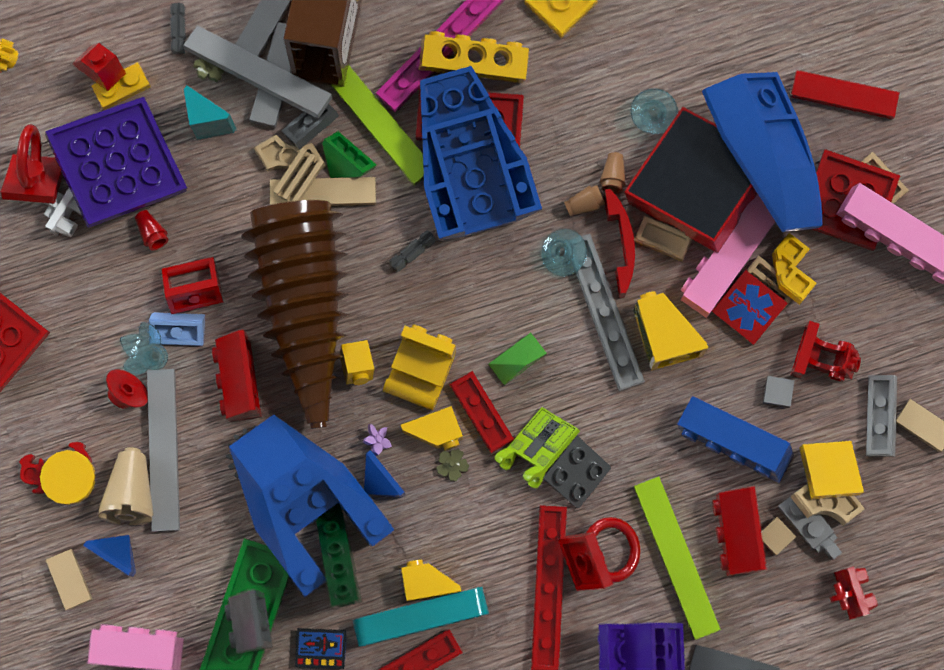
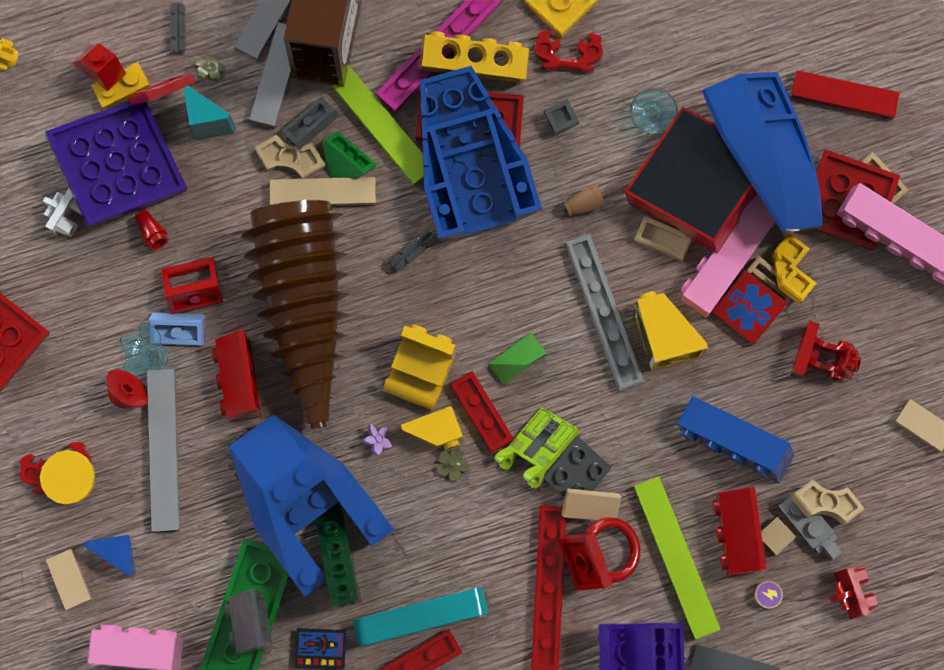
(31, 176): red tile -> none
(128, 490): tan cone -> none
(161, 89): none -> red tile
(257, 71): light grey tile -> none
(291, 170): tan tile -> none
(357, 362): yellow brick -> none
(378, 479): blue slope -> none
(425, 581): yellow slope -> none
(561, 117): none -> dark grey plate
(574, 253): clear light blue piece -> none
(590, 504): none -> tan tile
(591, 52): none -> red helmet
(613, 173): medium nougat cone -> none
(614, 212): red slope -> none
(768, 594): none -> medium lavender tile
(778, 391): light grey tile -> none
(831, 469): yellow tile -> none
(881, 416): light grey tile -> none

